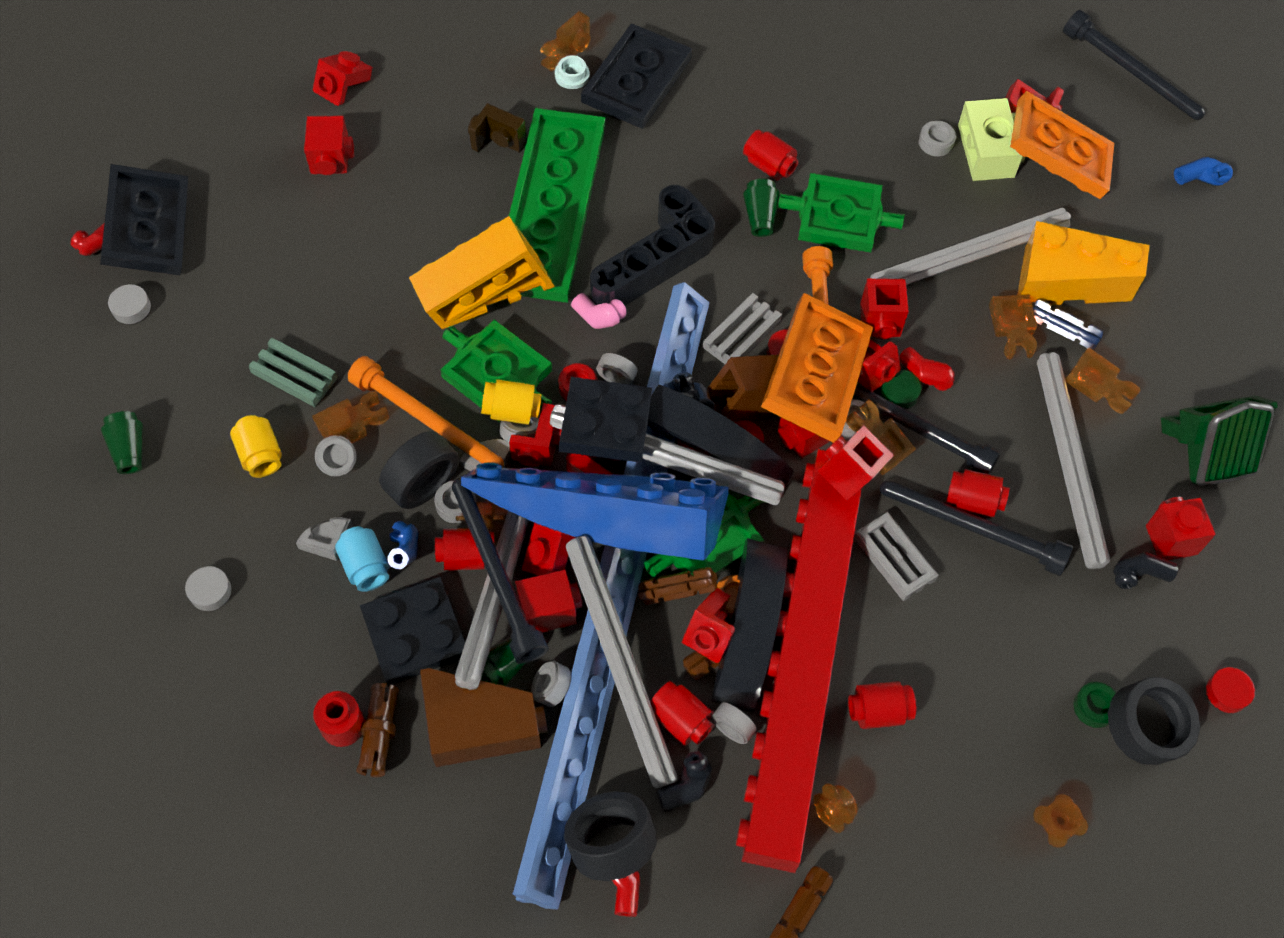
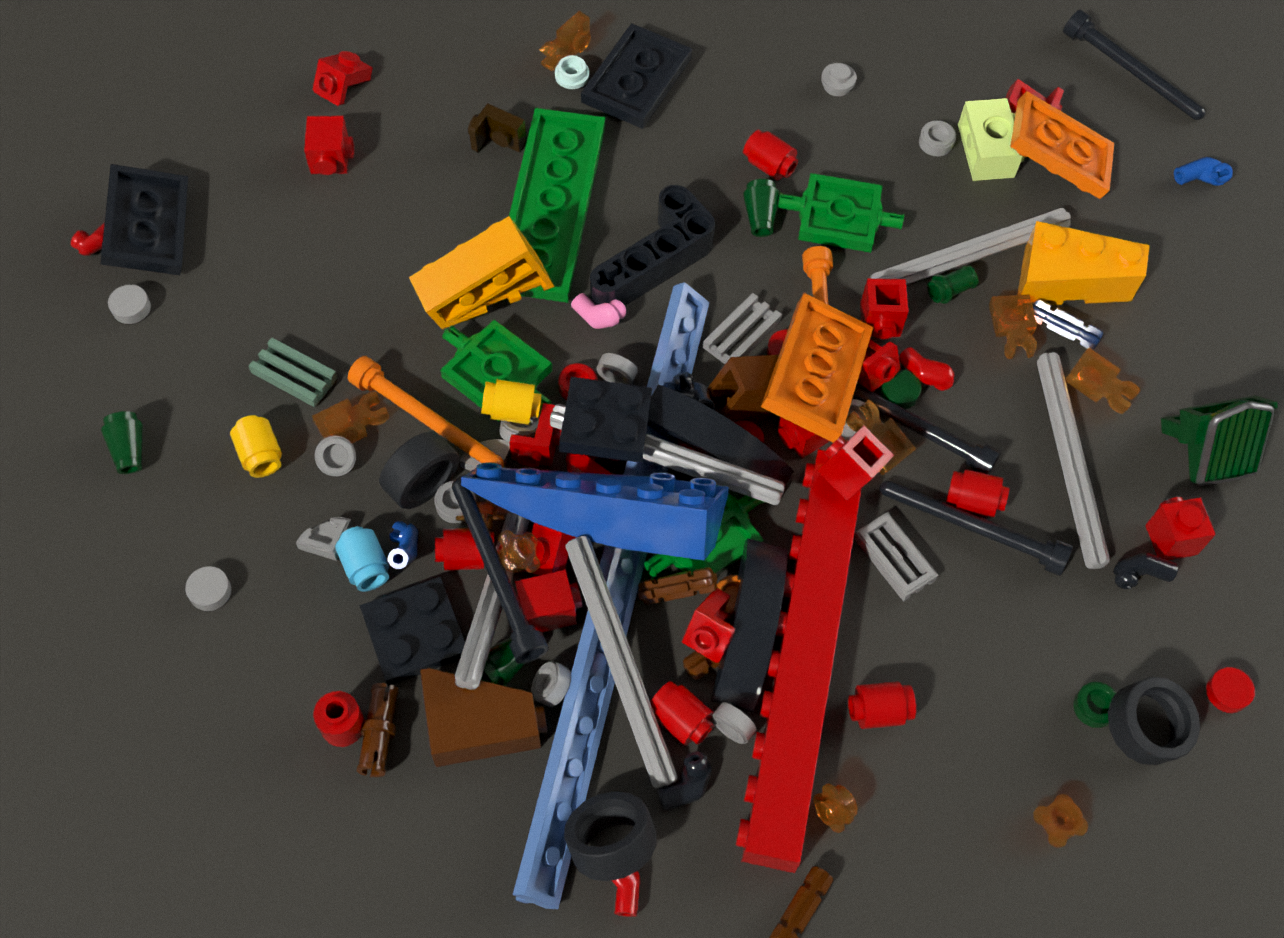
(511, 557): none -> clear orange plate
(838, 79): none -> light grey plate
(945, 287): none -> dark green pin

